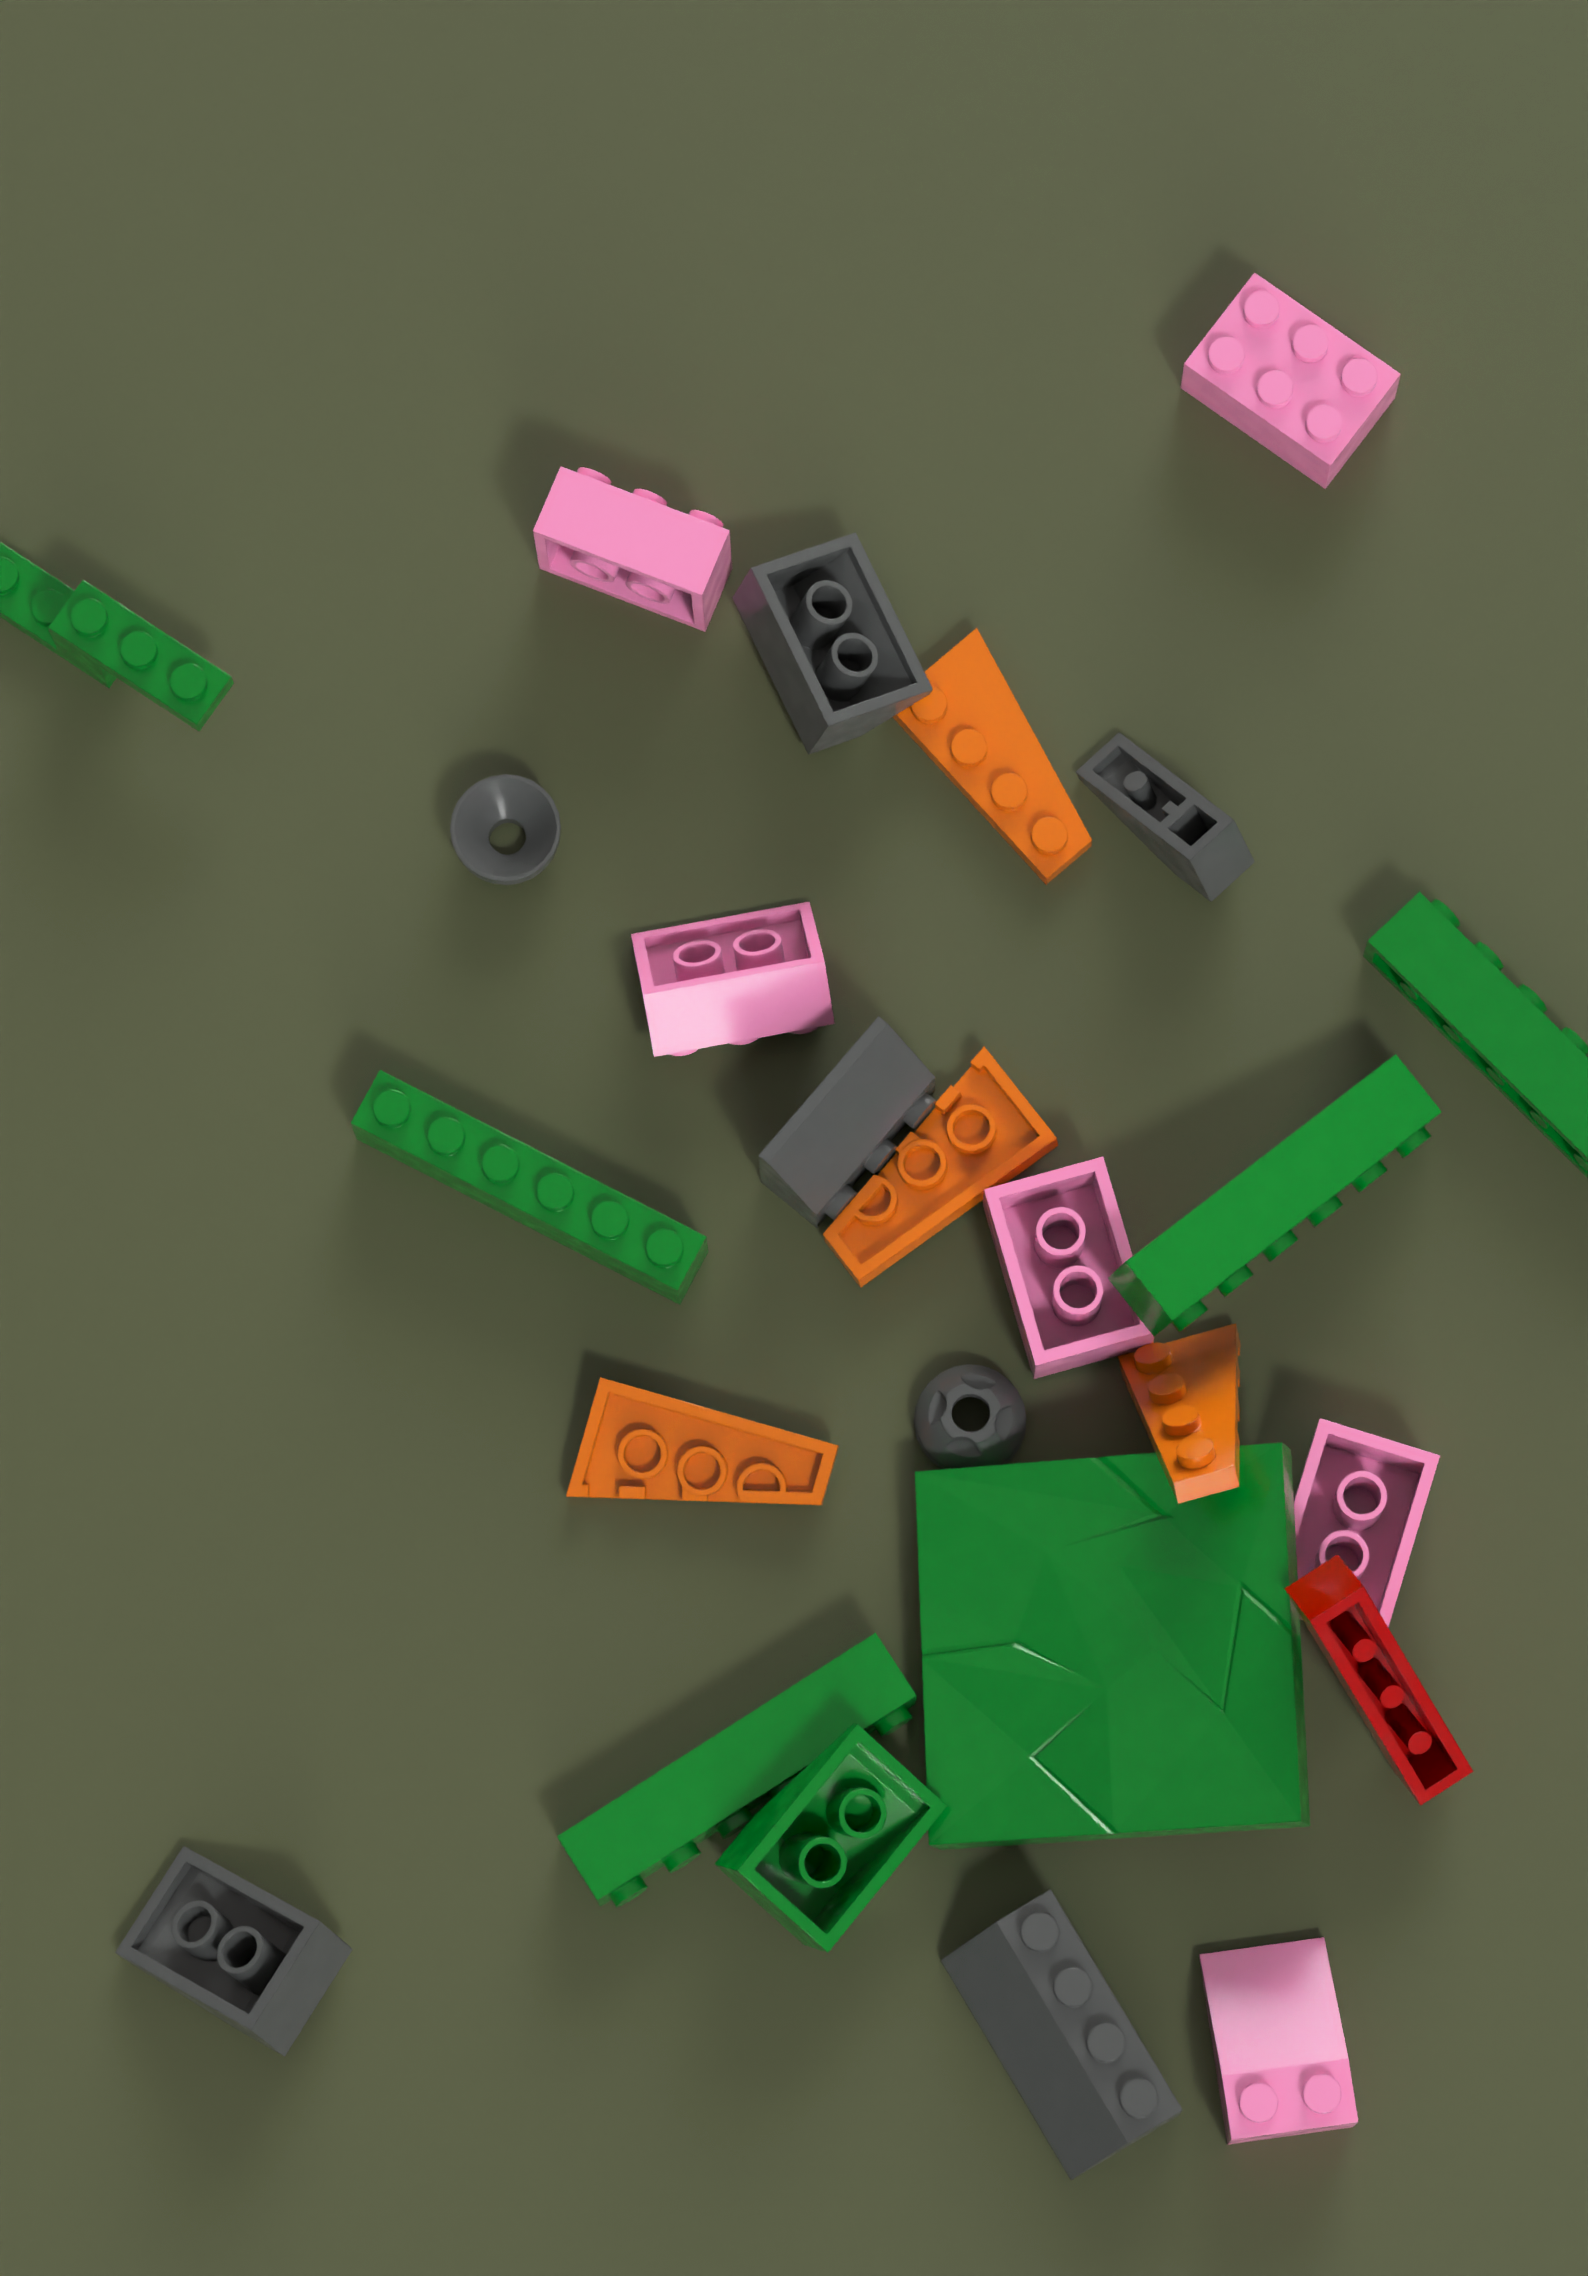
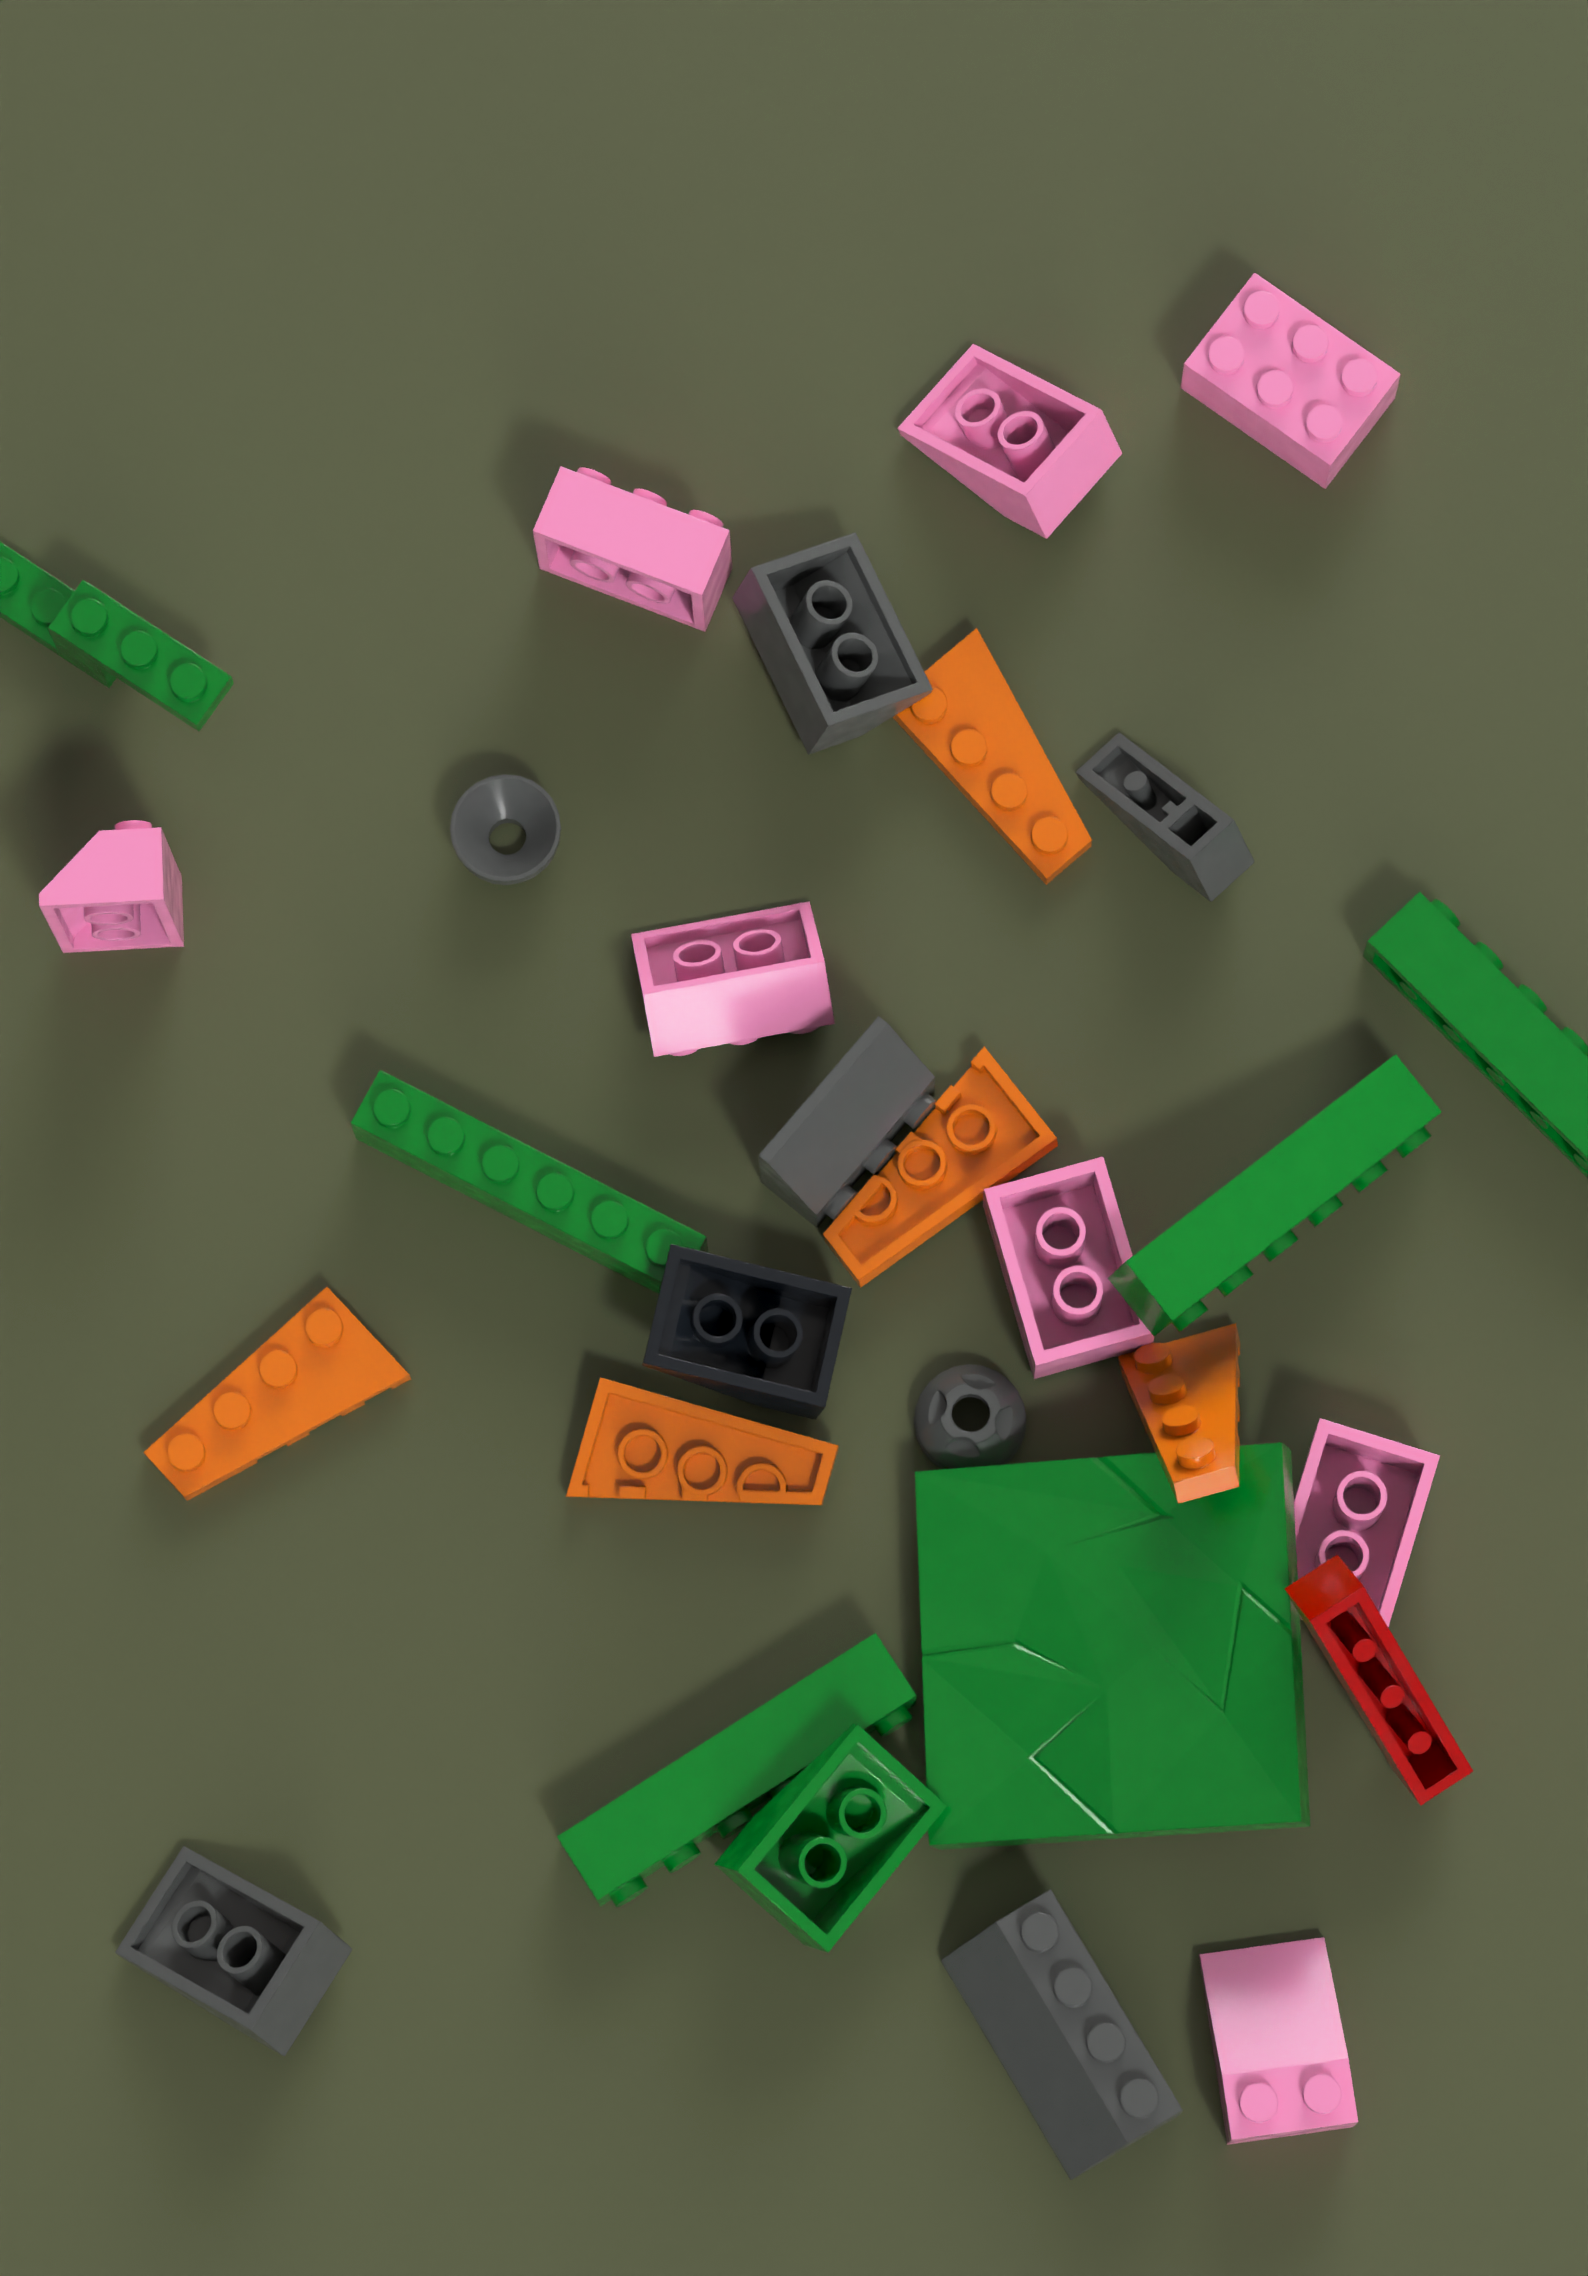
(117, 893): none -> bright pink slope
(292, 1384): none -> orange wing
(747, 1330): none -> black slope
(1013, 439): none -> bright pink slope

